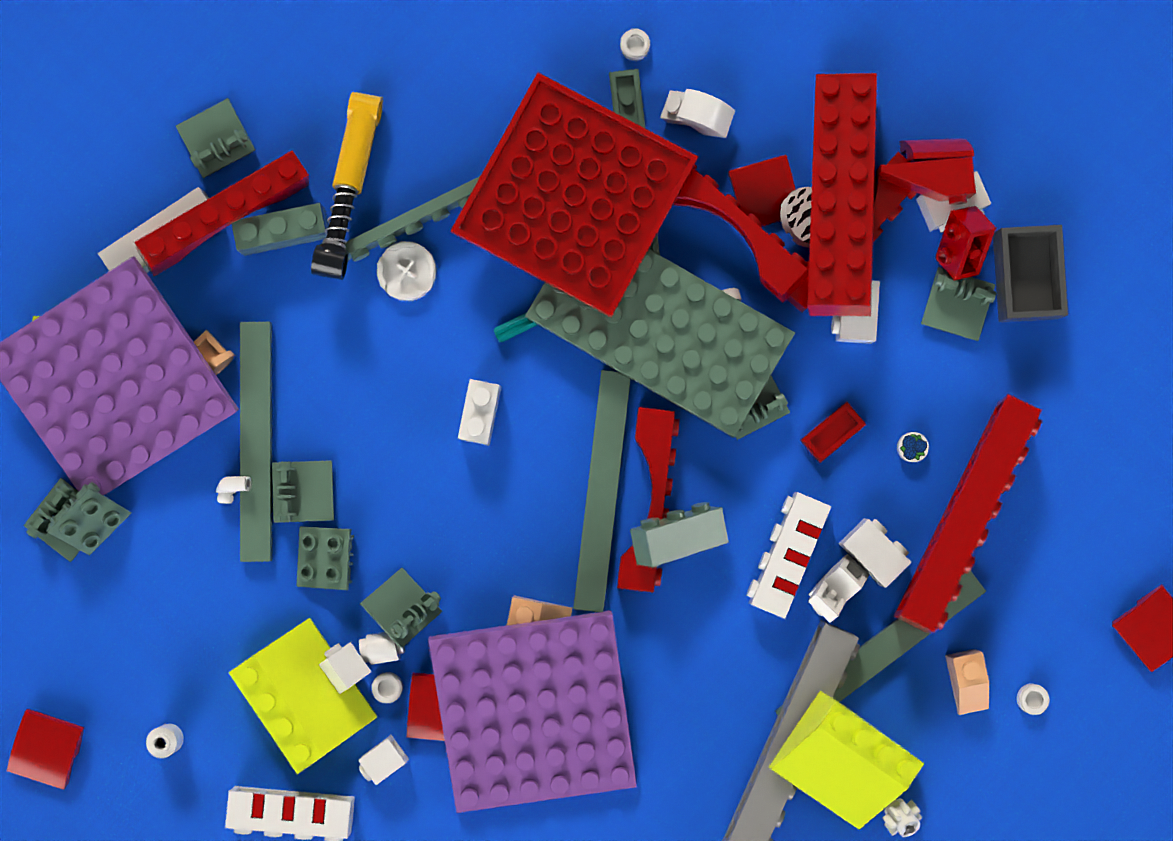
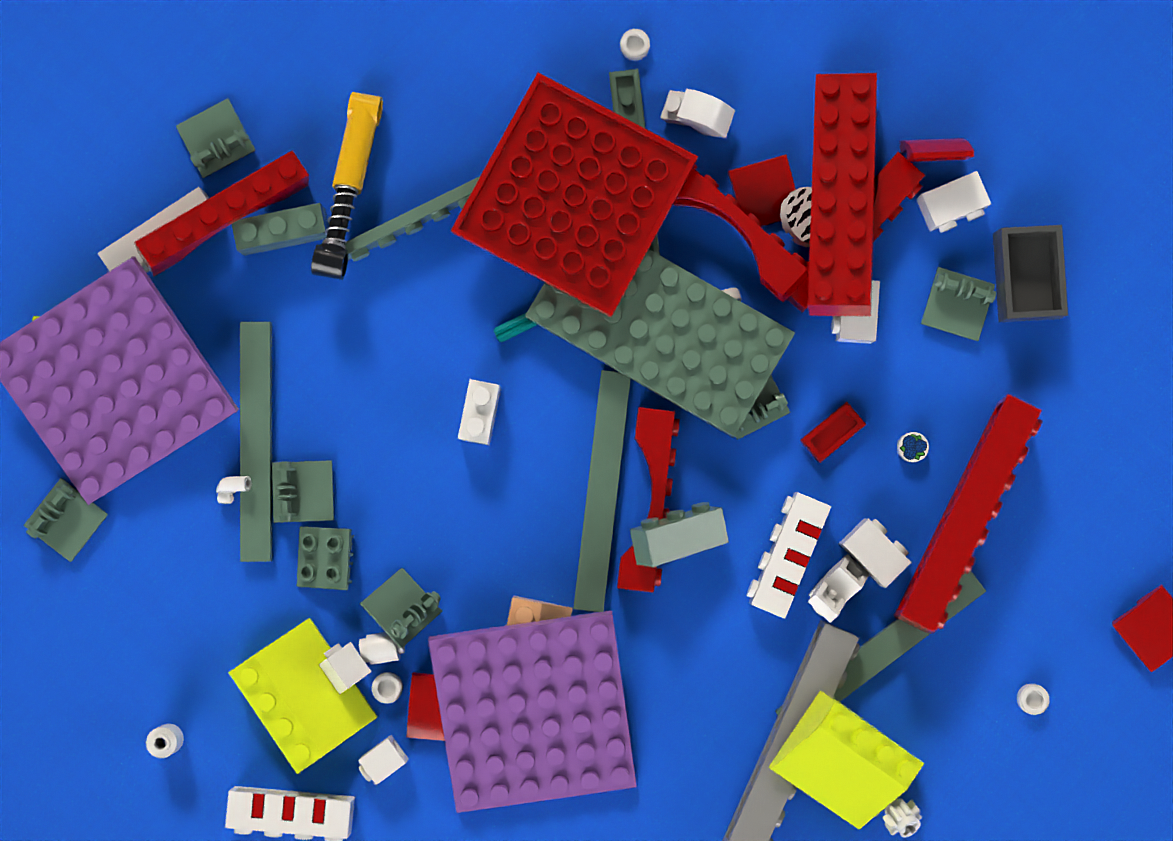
(45, 749): red slope -> none
(87, 519): sand green hinge -> none
(213, 352): light nougat tile -> none
(406, 271): white tile -> none
(937, 179): red slope -> none
(965, 242): red brick -> none
(969, 680): light nougat slope -> none

